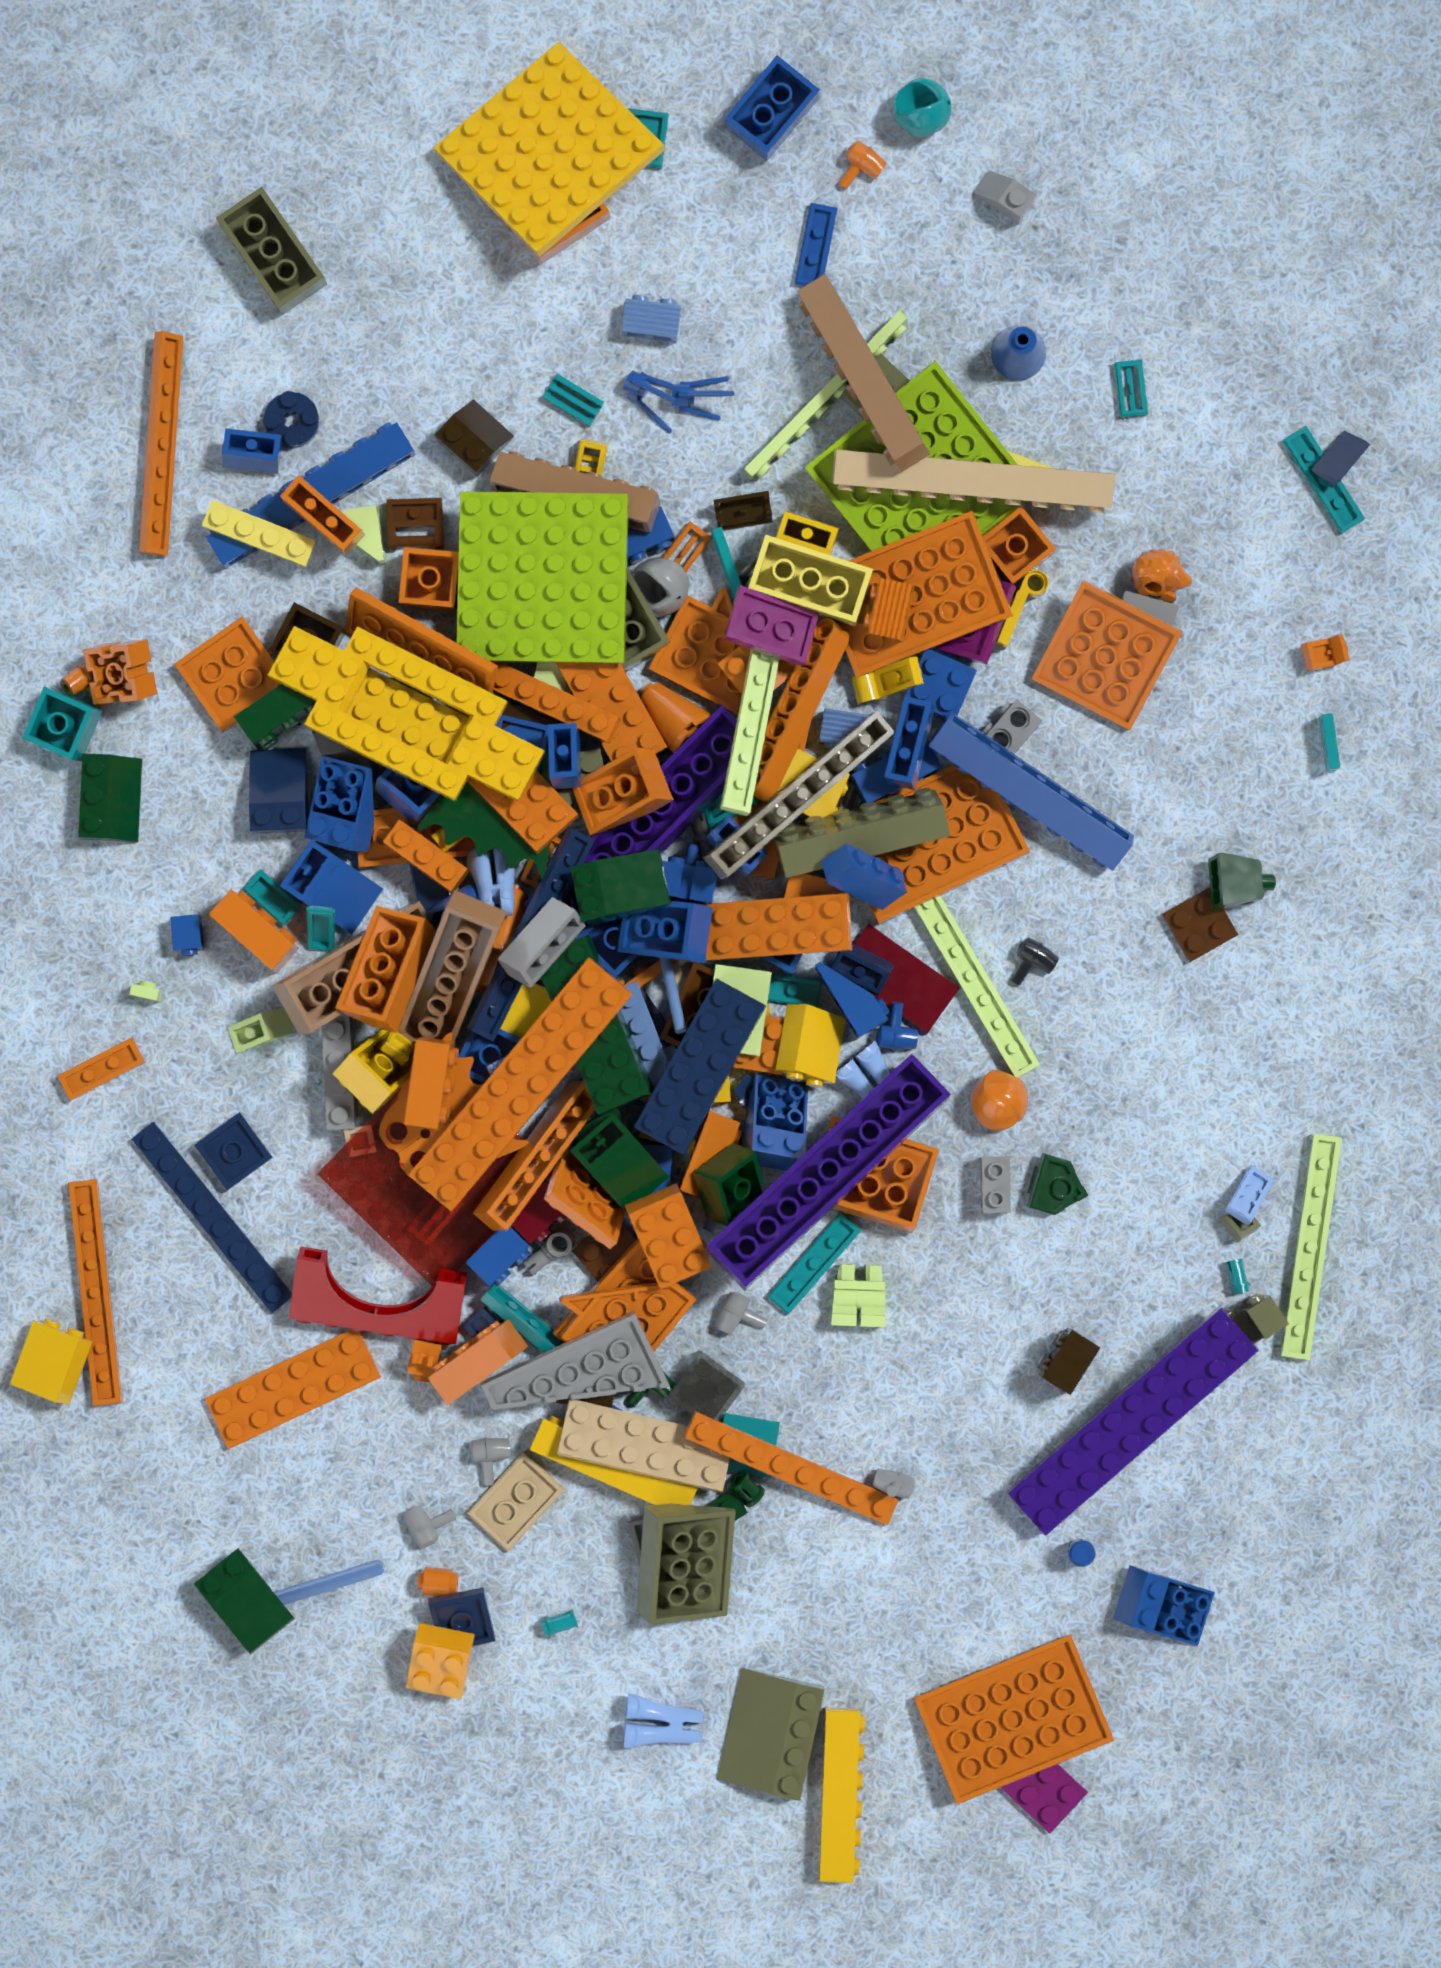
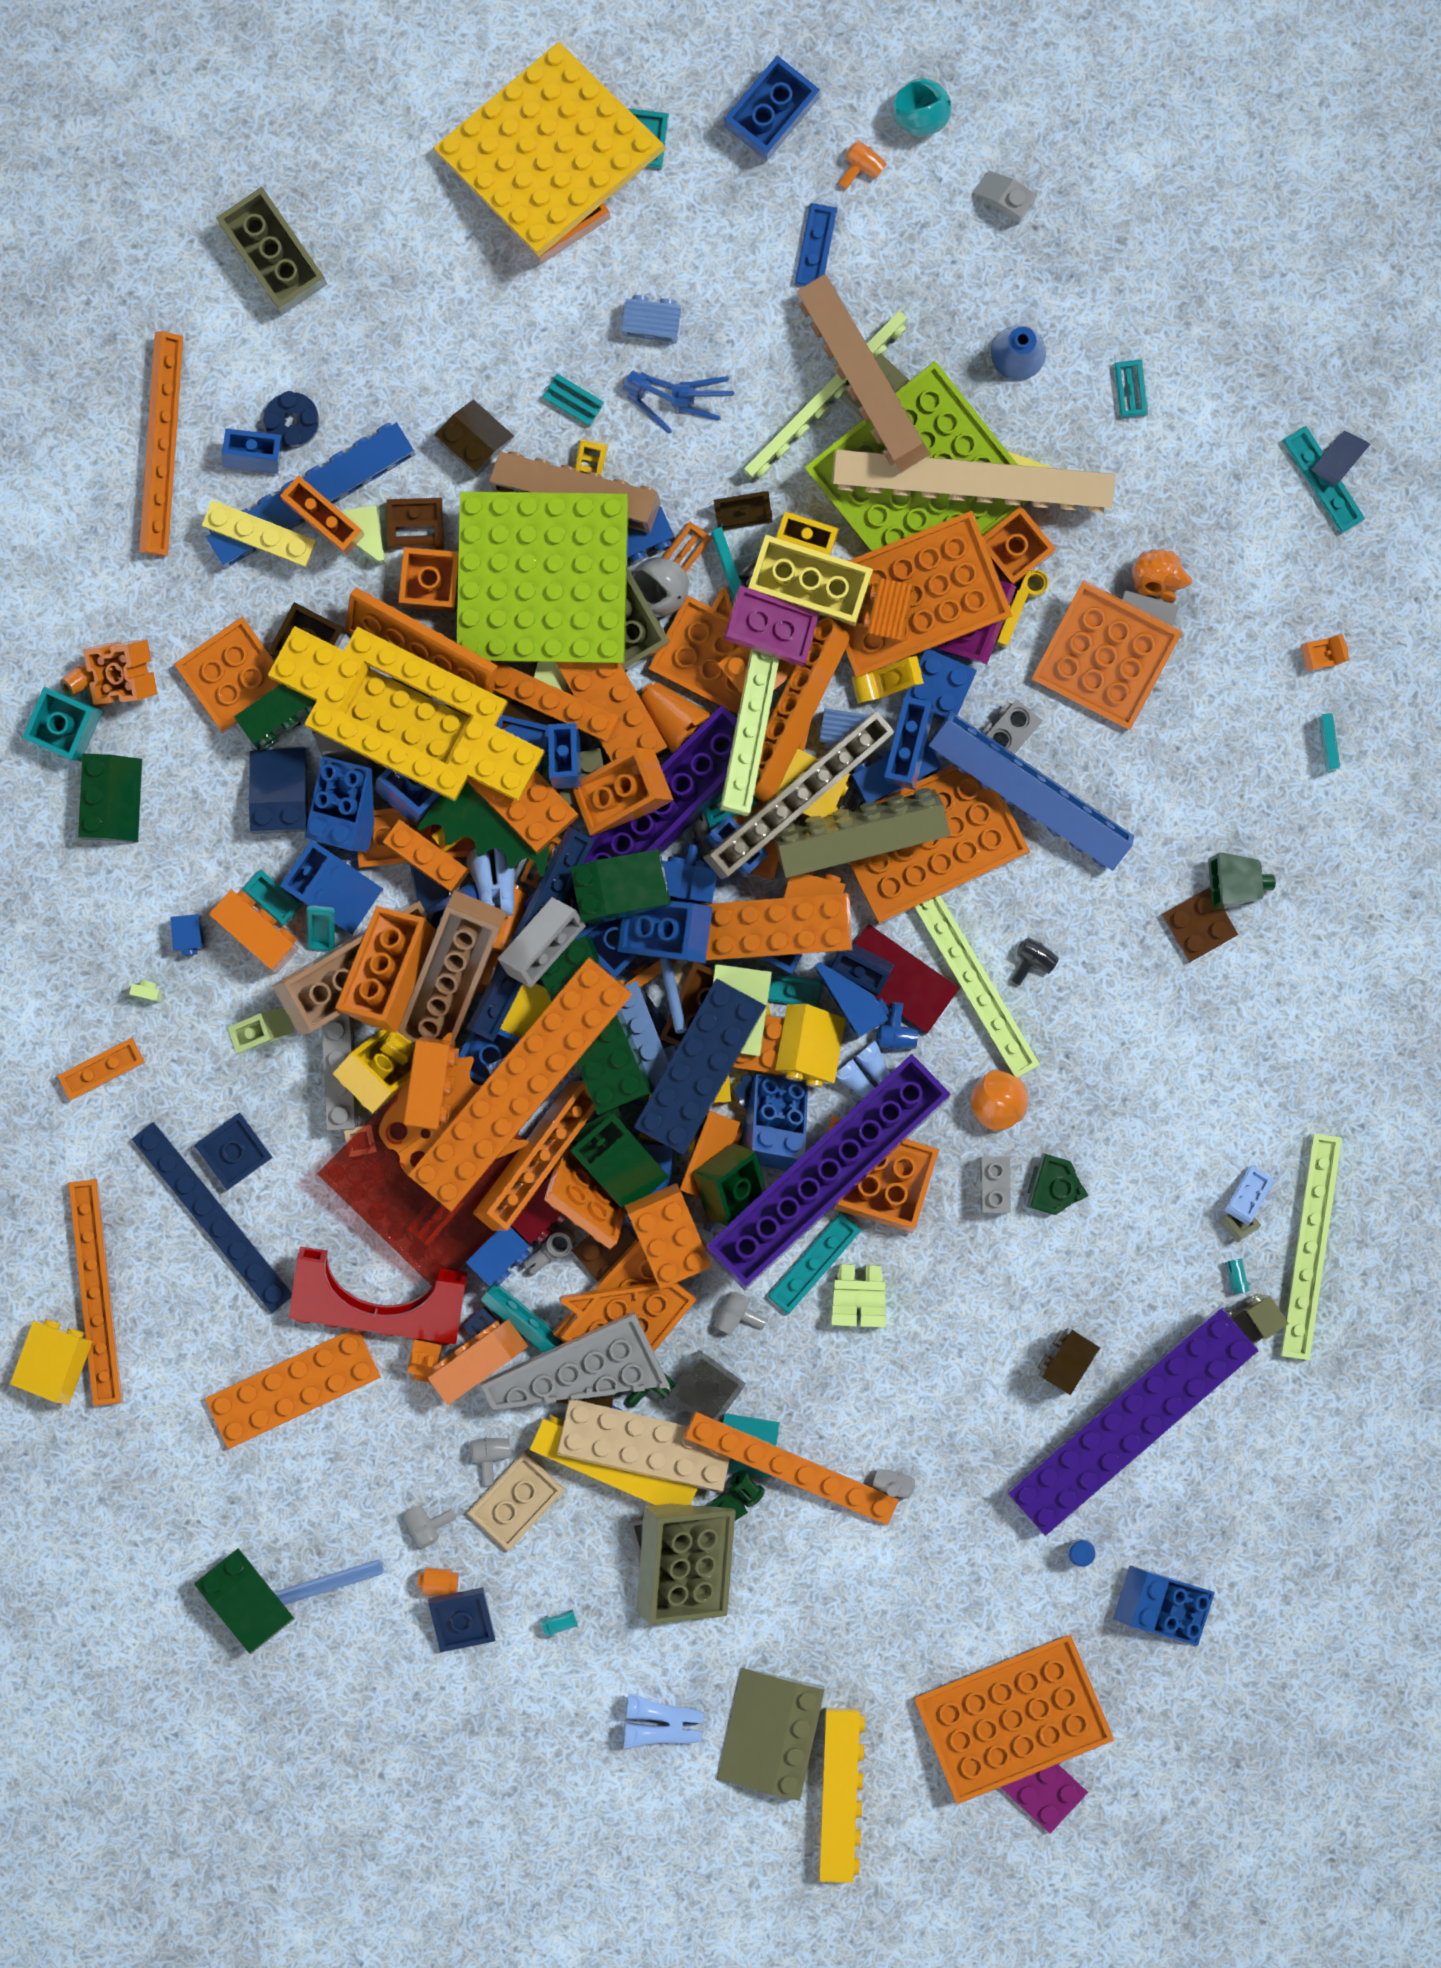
(440, 1661): light orange brick -> none
(864, 876): blue brick -> none

